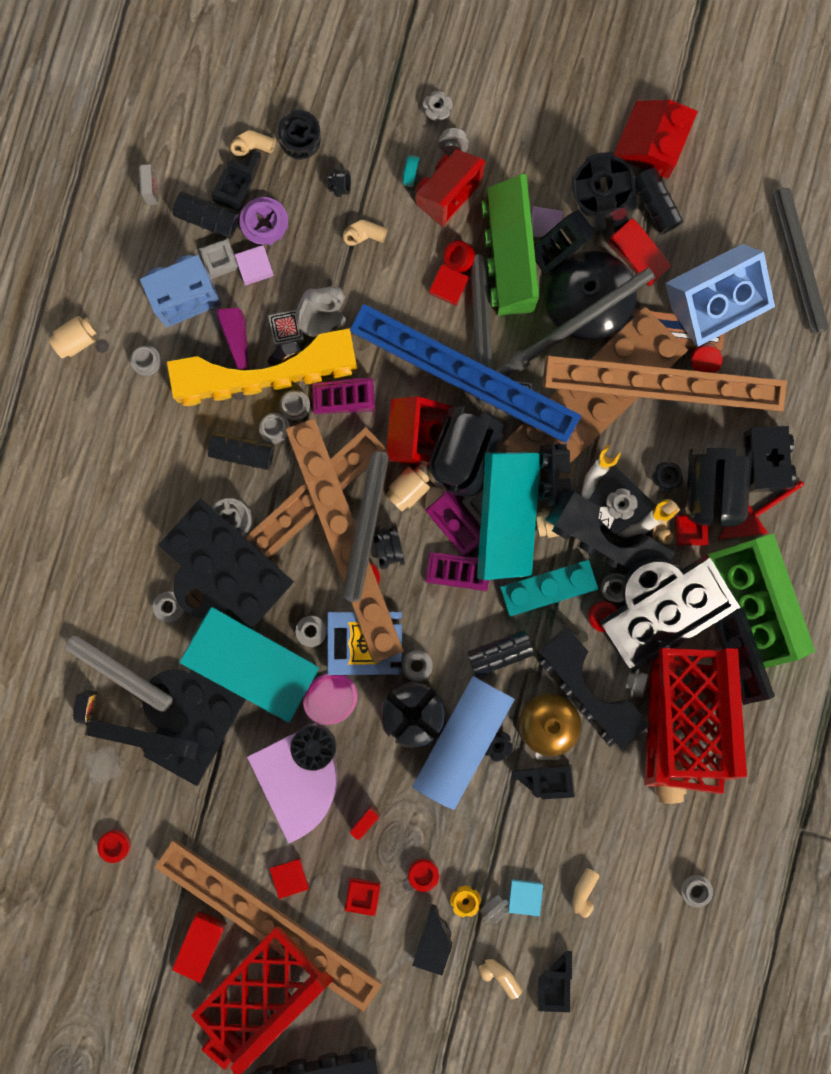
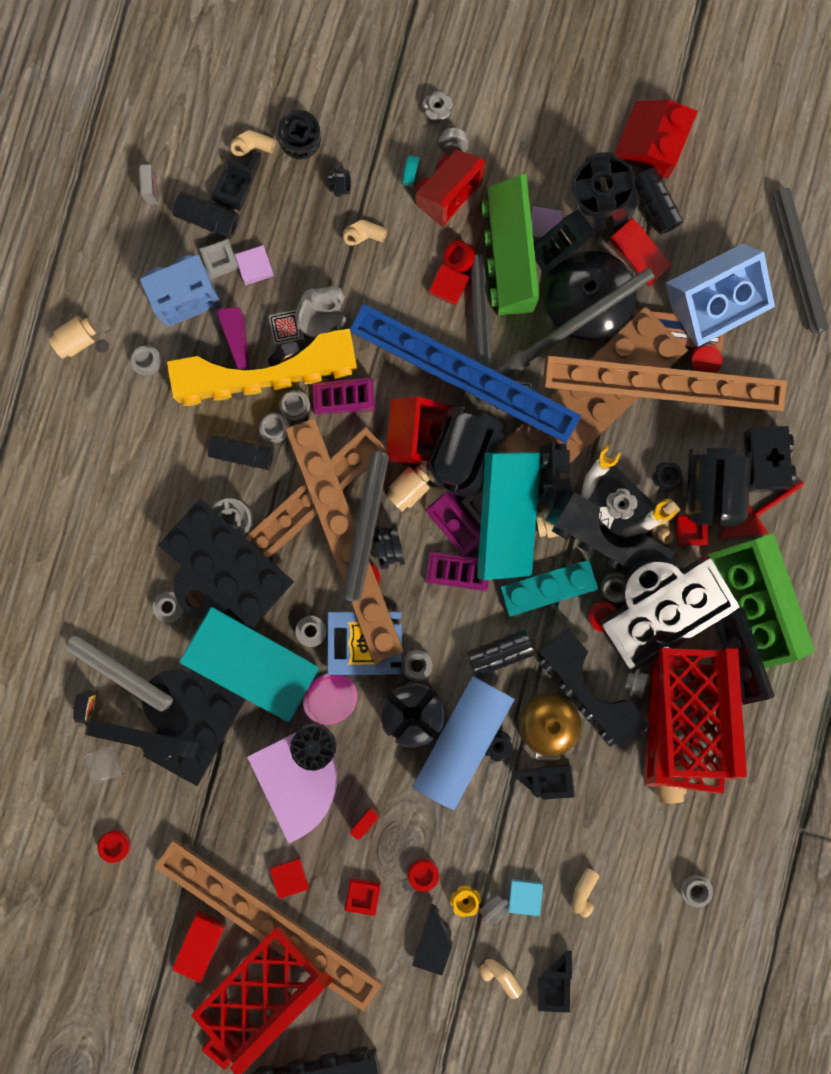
(264, 208): medium lavender gear -> none

